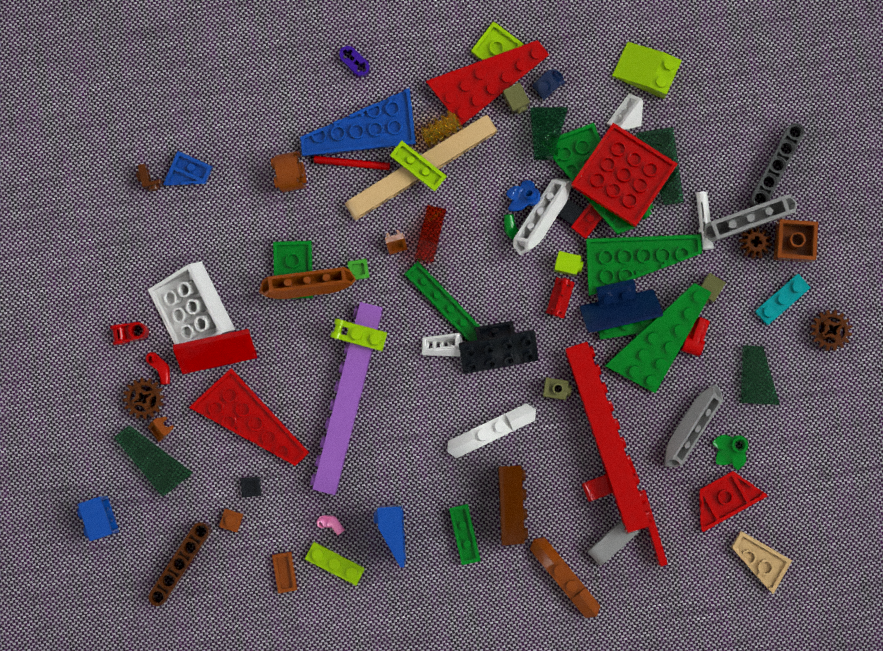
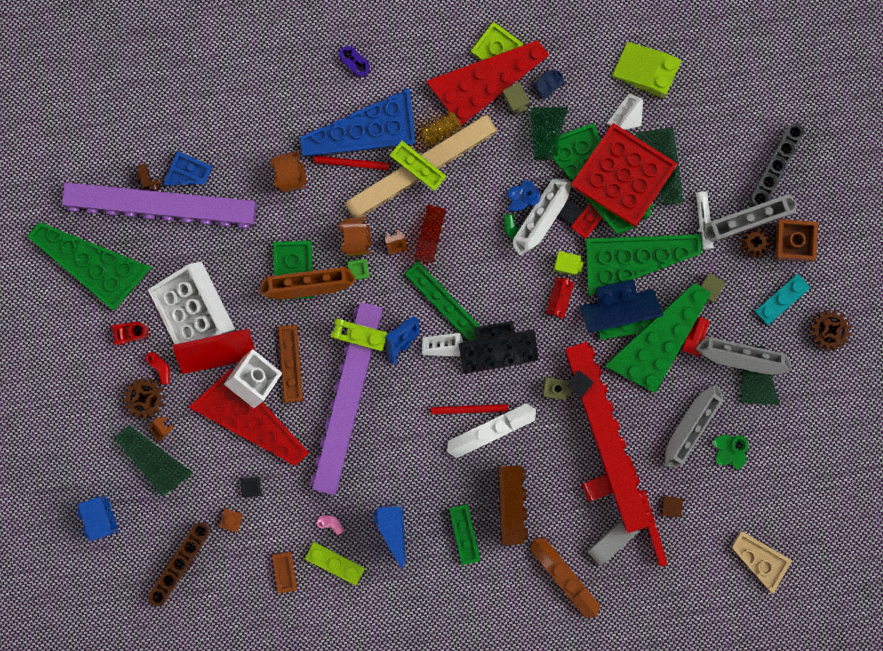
(97, 268): none -> green wing
(159, 204): none -> medium lavender brick
(253, 378): none -> white brick
(290, 363): none -> dark orange tile
(356, 236): none -> dark orange brick
(401, 338): none -> blue wing
(469, 409): none -> red bar
(580, 383): none -> black tile
(672, 506): none -> reddish brown tile
(726, 498): red wing -> none
(744, 356): none -> light grey brick

